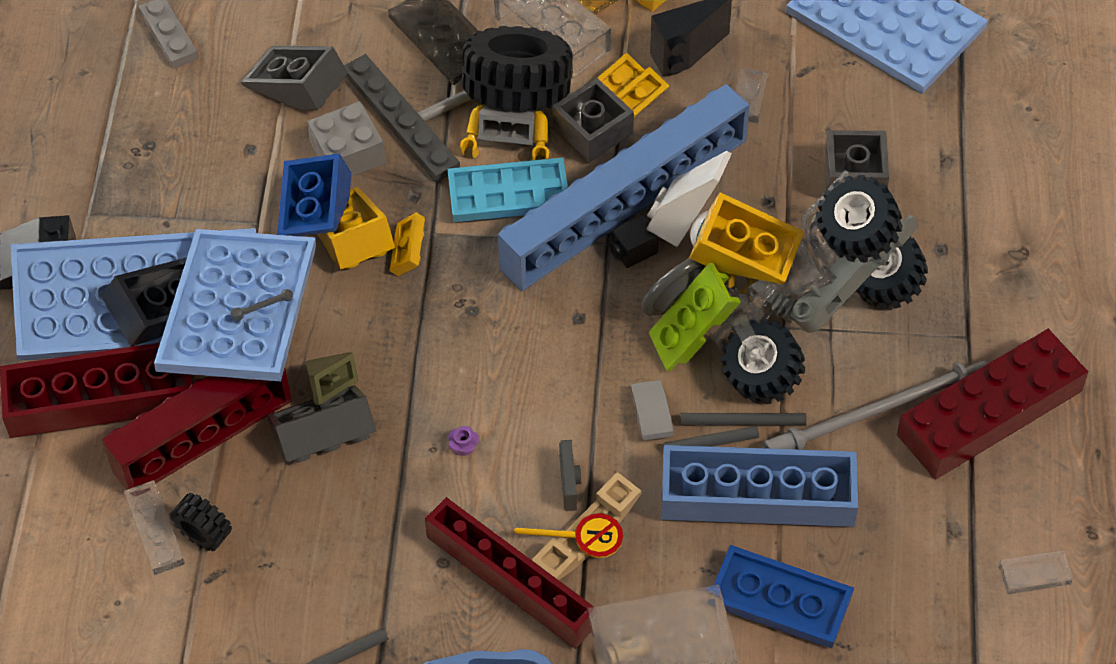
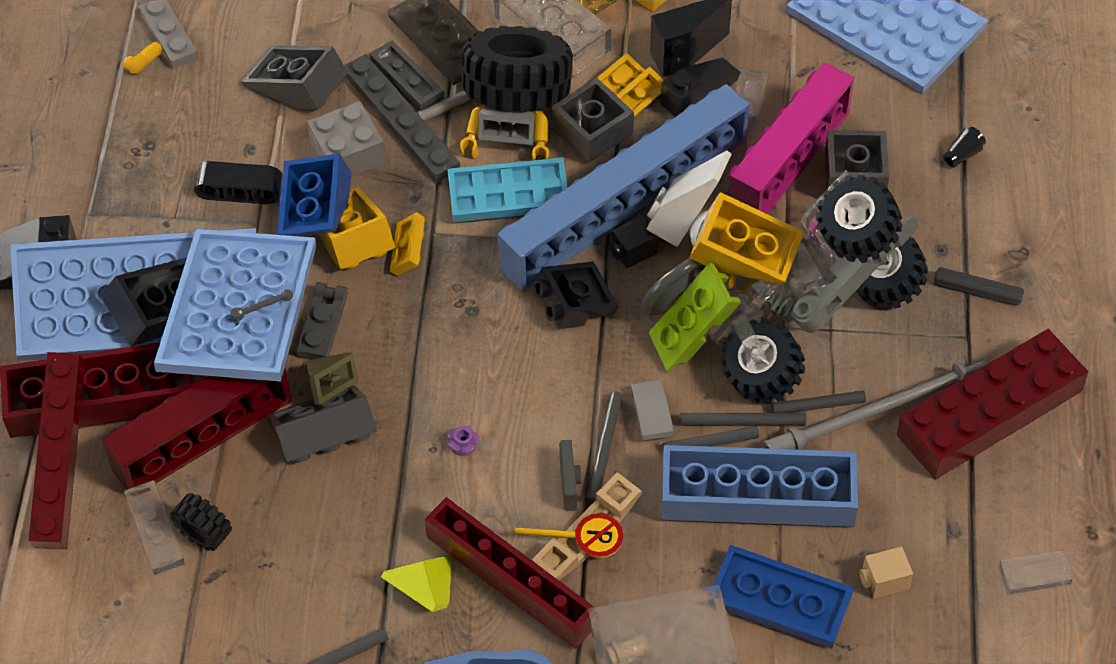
(57, 451): none -> dark red brick
(143, 58): none -> yellow arm
(238, 182): none -> black beam
(322, 322): none -> dark grey plate
(406, 75): none -> dark grey plate
(424, 581): none -> neon yellow slope
(573, 293): none -> black plate
(604, 446): none -> dark grey bar
(694, 83): none -> black slope
(792, 139): none -> dark pink brick
(819, 402): none -> dark grey bar
(886, 572): none -> tan brick
(966, 145): none -> black cone
(979, 285): none -> dark grey axle

